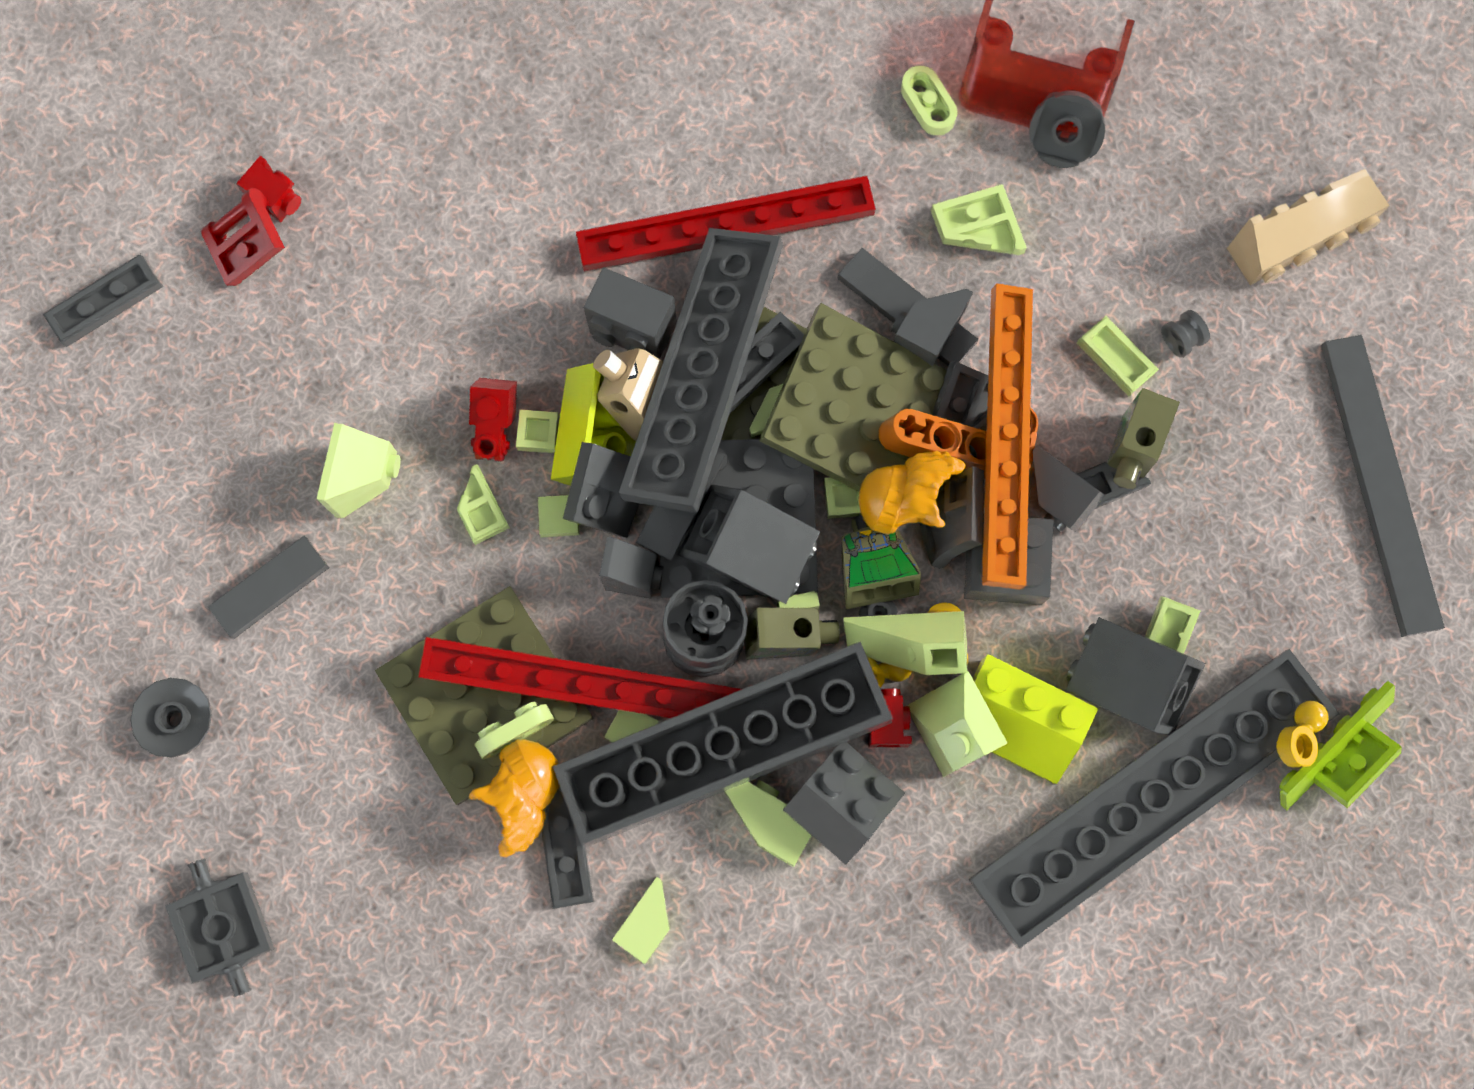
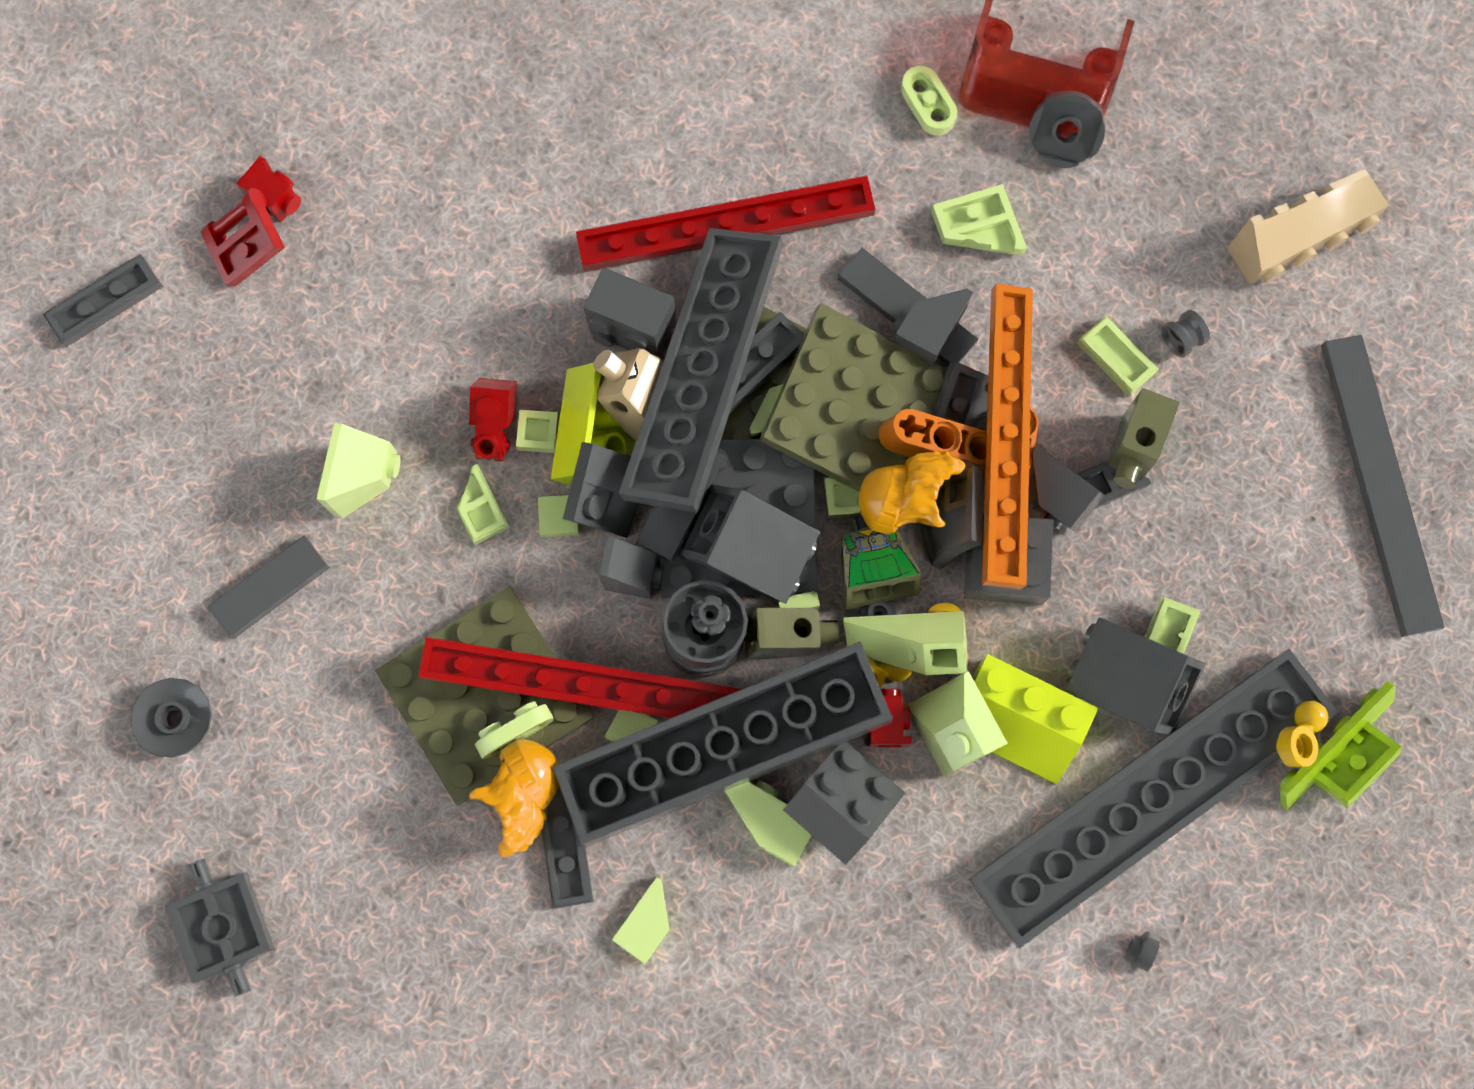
(1142, 951): none -> dark grey plate

